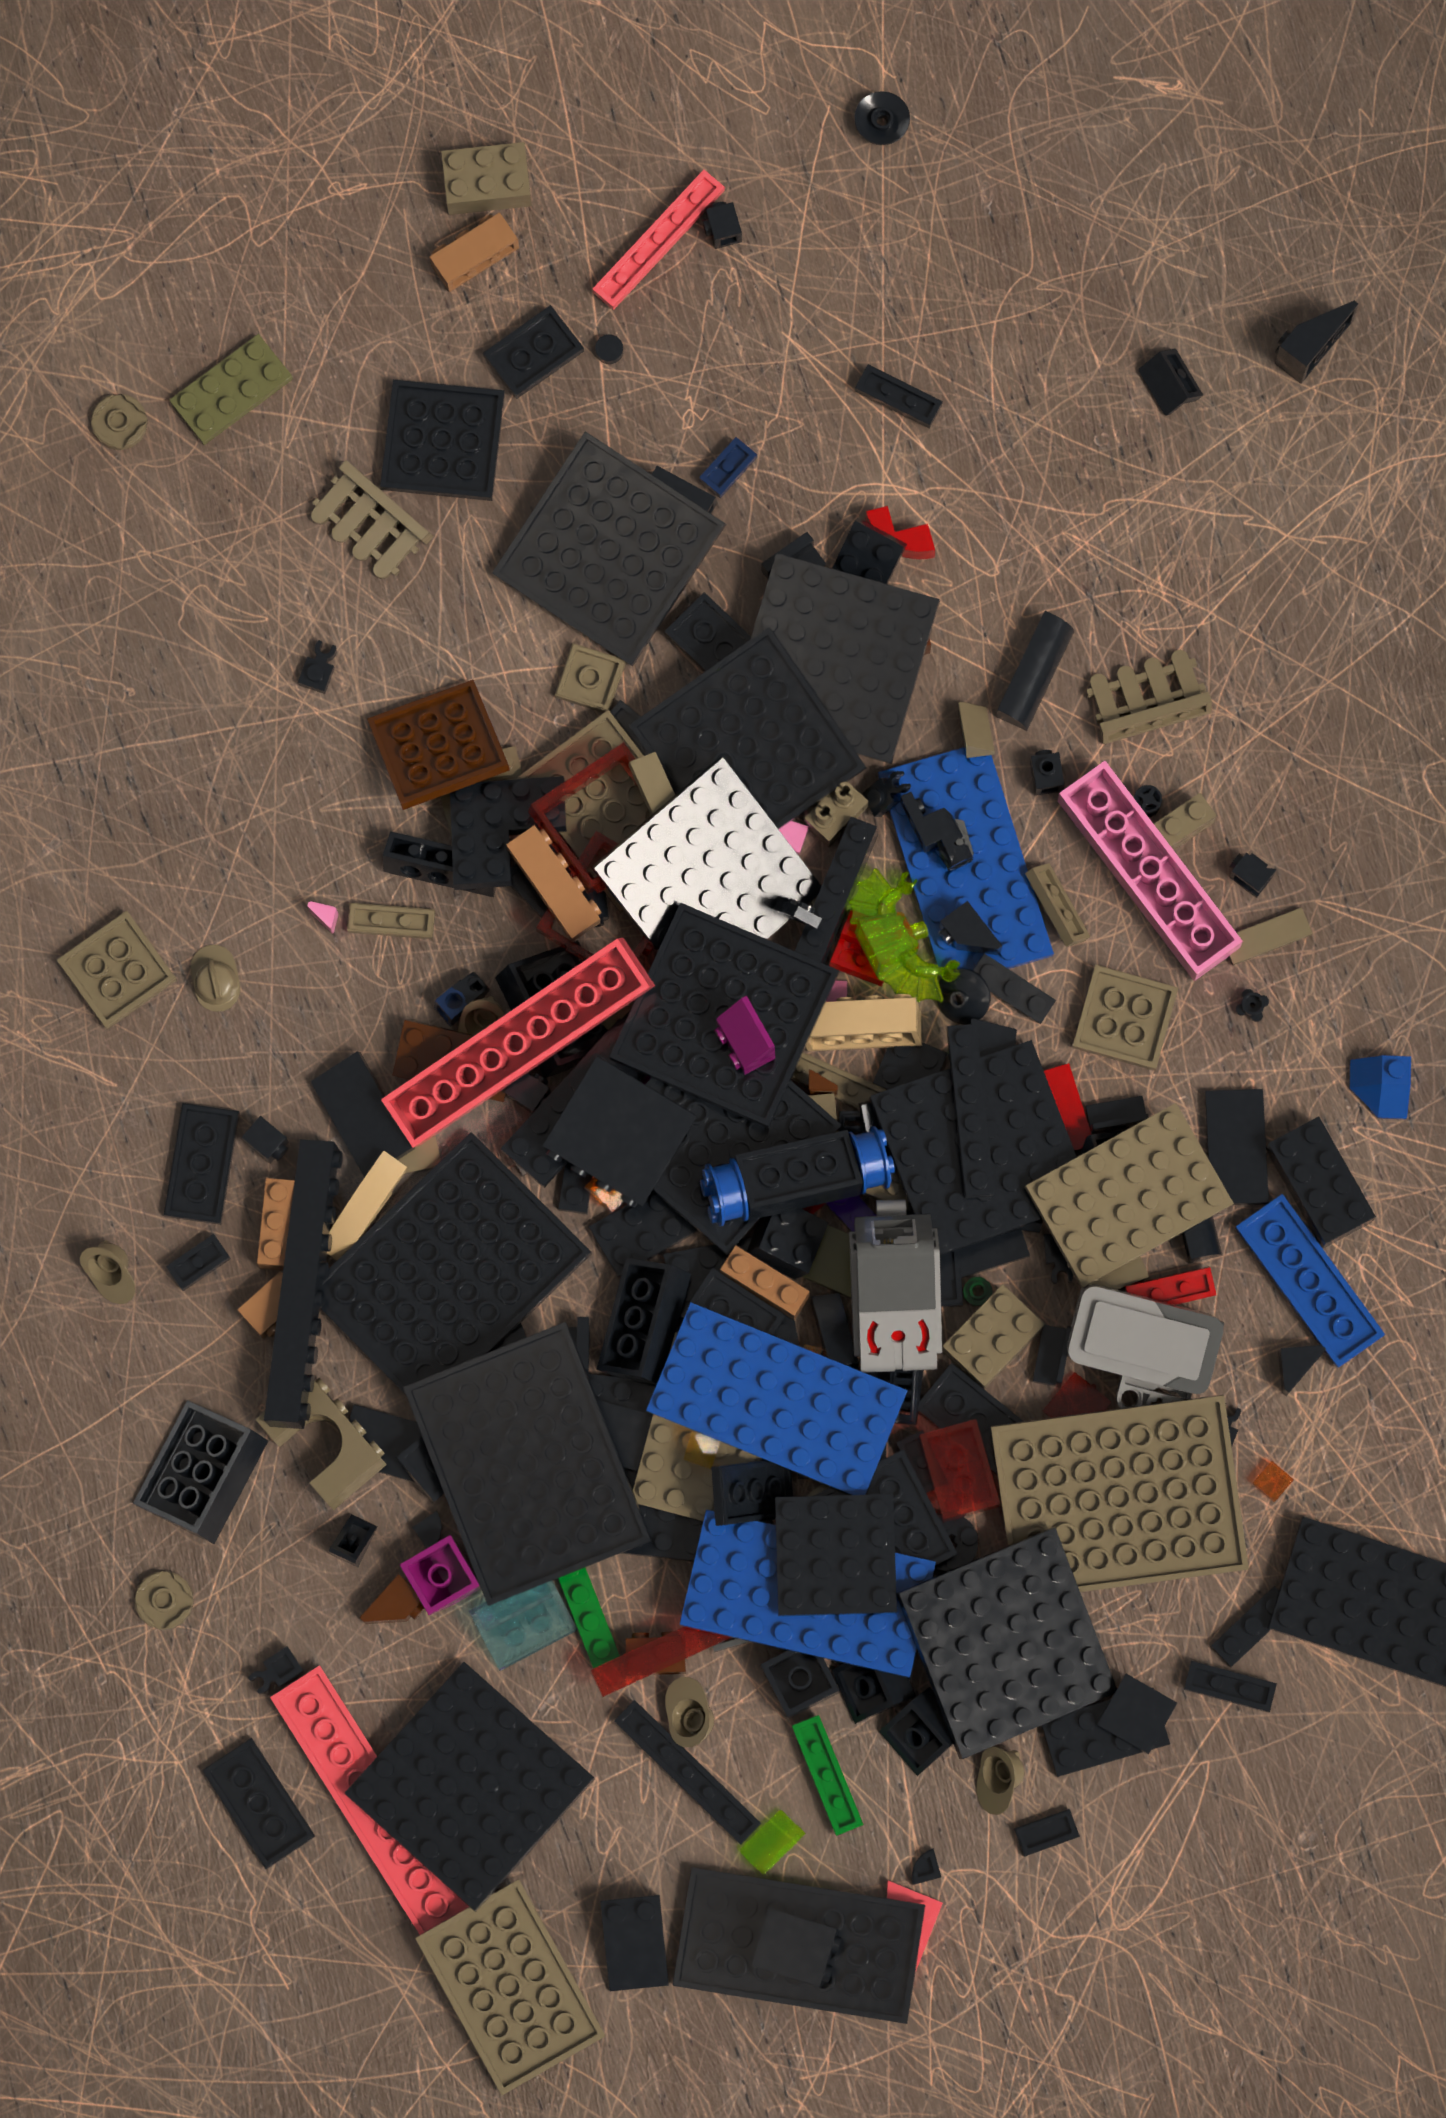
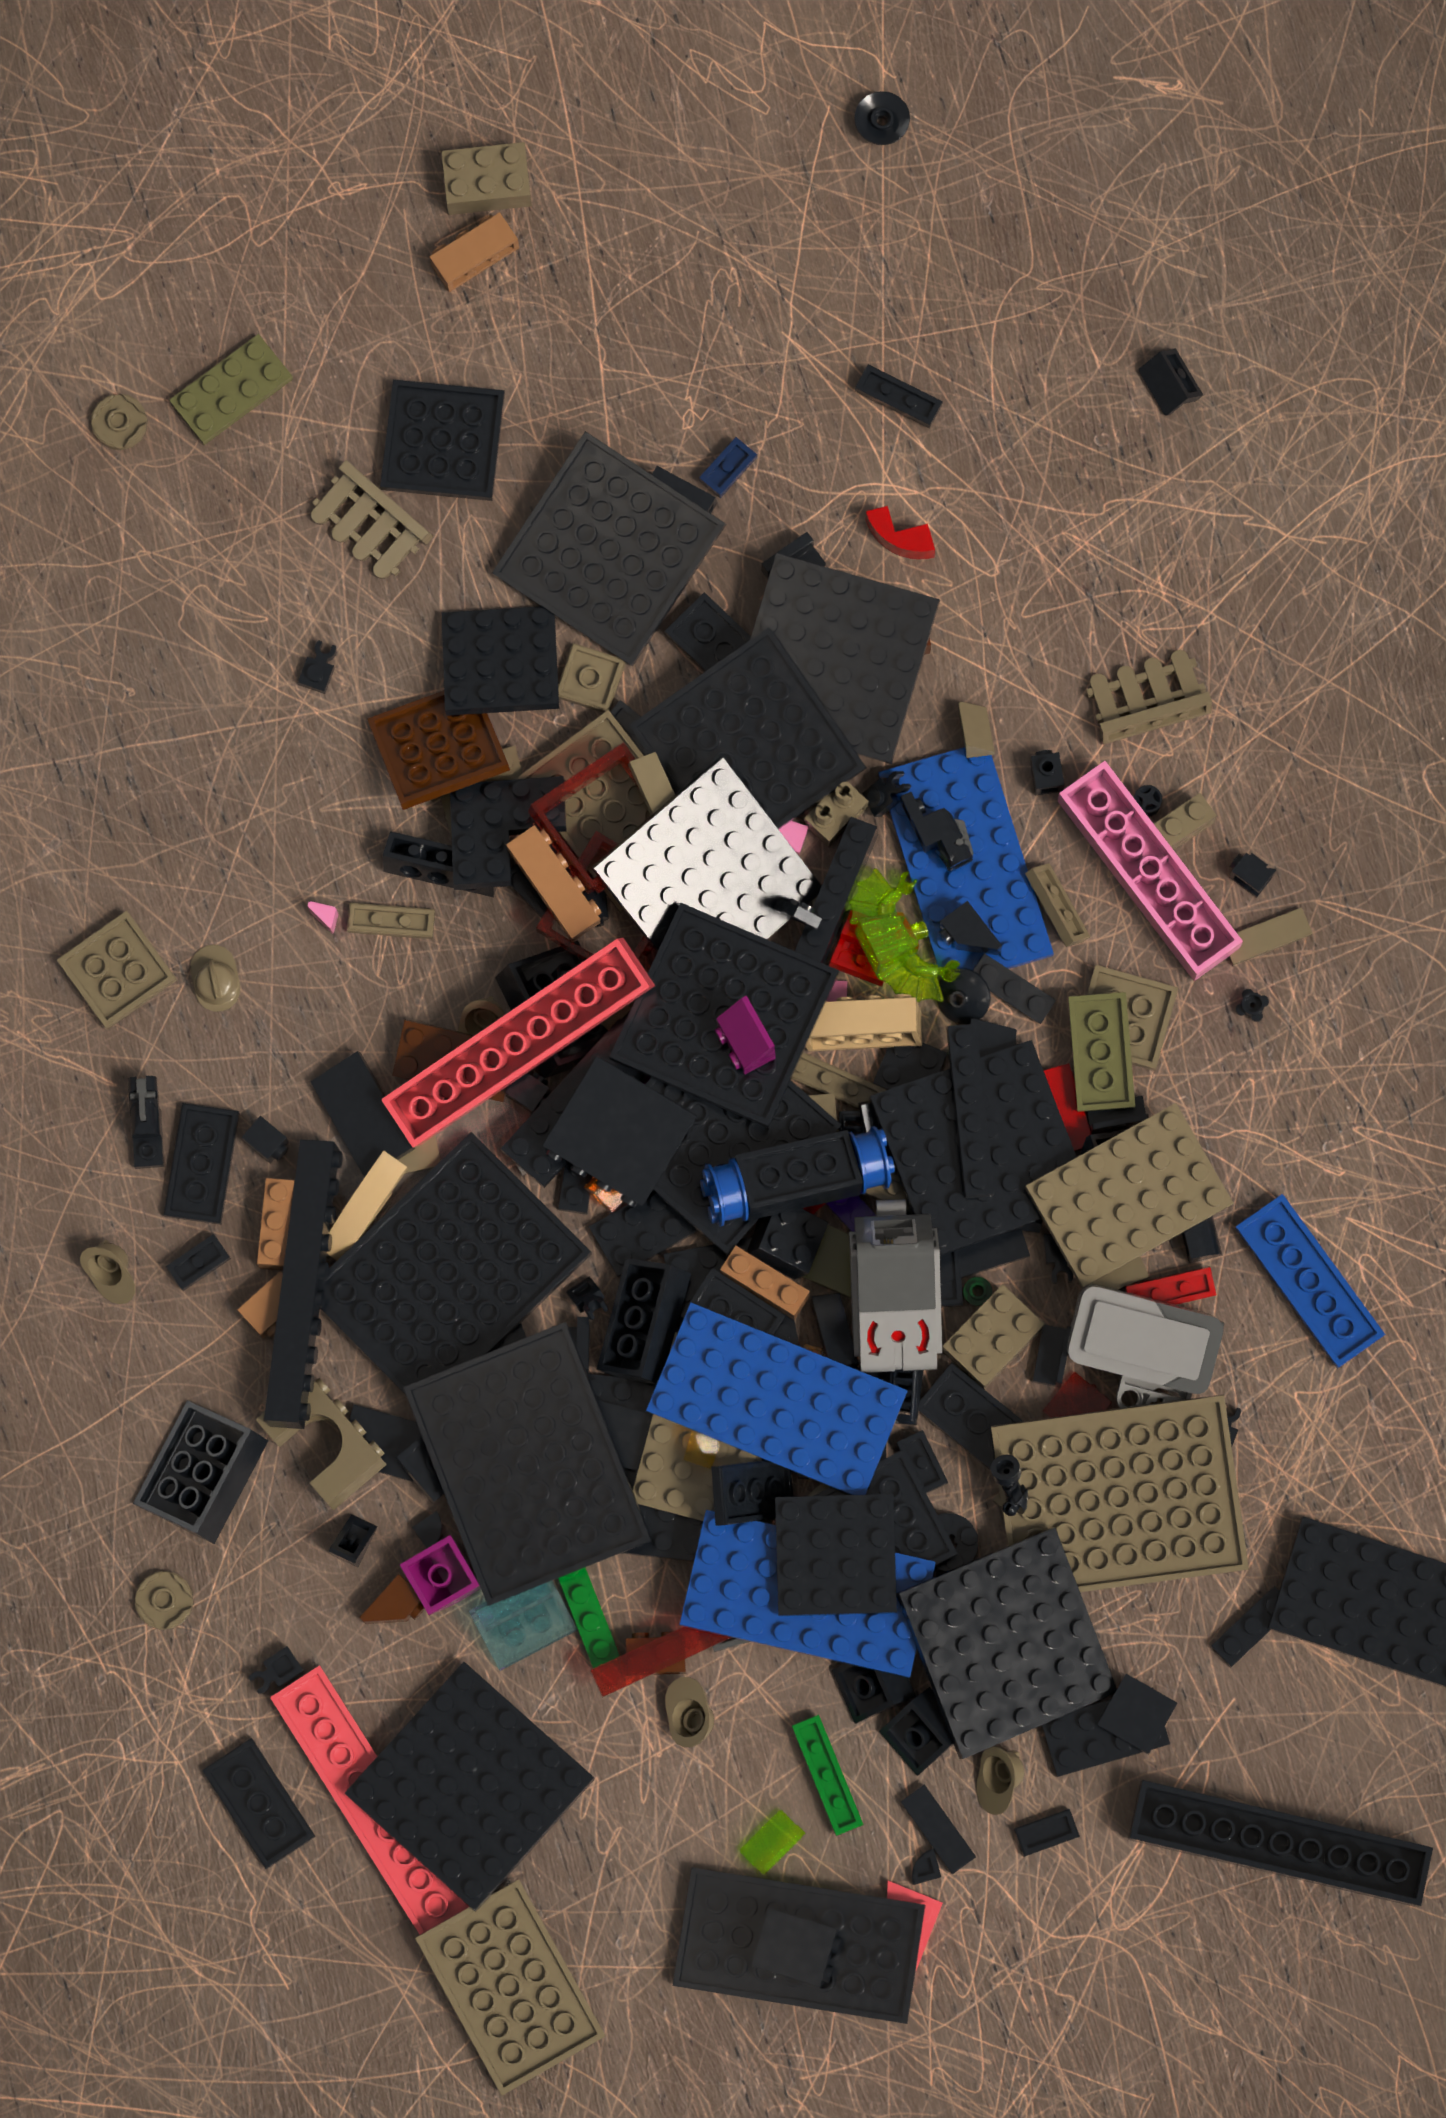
(146, 1122): none -> black plate
(453, 1001): leg -> none
(499, 660): none -> black plate
(533, 352): black plate -> none
(587, 1297): none -> black plate
(609, 349): black tile -> none
(634, 1943): black slope -> none
(658, 239): coral plate -> none
(687, 1772): black plate -> none
(722, 224): black brick -> none
(799, 1681): black brick -> none
(820, 1085): reddish brown slope -> none
(869, 553): black plate -> none
(938, 1829): none -> black tile
(959, 1470): clear red brick -> none
(1007, 1472): none -> black arm
(1035, 671): black brick -> none
(1101, 1052): none -> olive plate
(1230, 1686): black plate -> none
(1238, 1143): black tile -> none
(1273, 1481): clear orange tile -> none
(1280, 1843): none -> black brick
(1295, 1363): black slope -> none
(1311, 340): black slope -> none
(1320, 1182): black brick -> none
(1382, 1084): blue slope -> none

